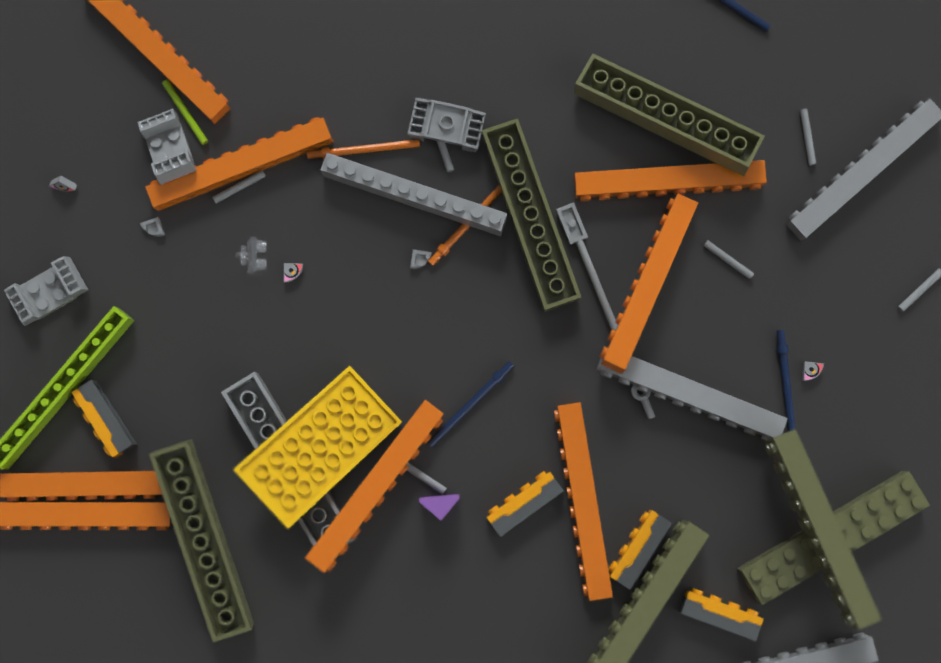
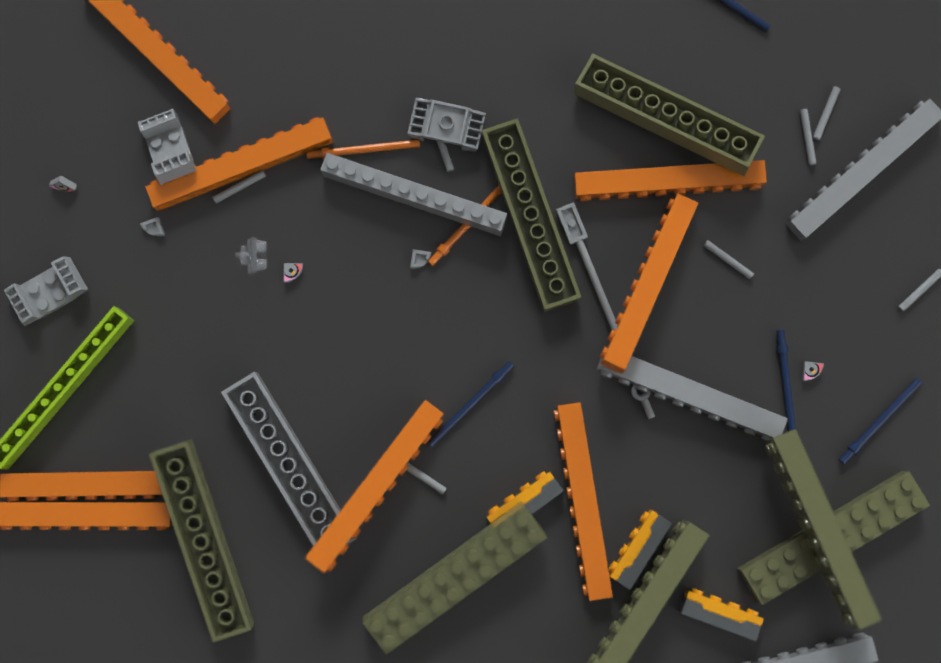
(103, 418): dark grey piece -> none
(184, 111): lime bar -> none
(317, 447): yellow plate -> none
(440, 504): medium lavender slope -> none
(454, 577): none -> olive brick
(826, 113): none -> light grey piece
(855, 447): none -> dark blue bar

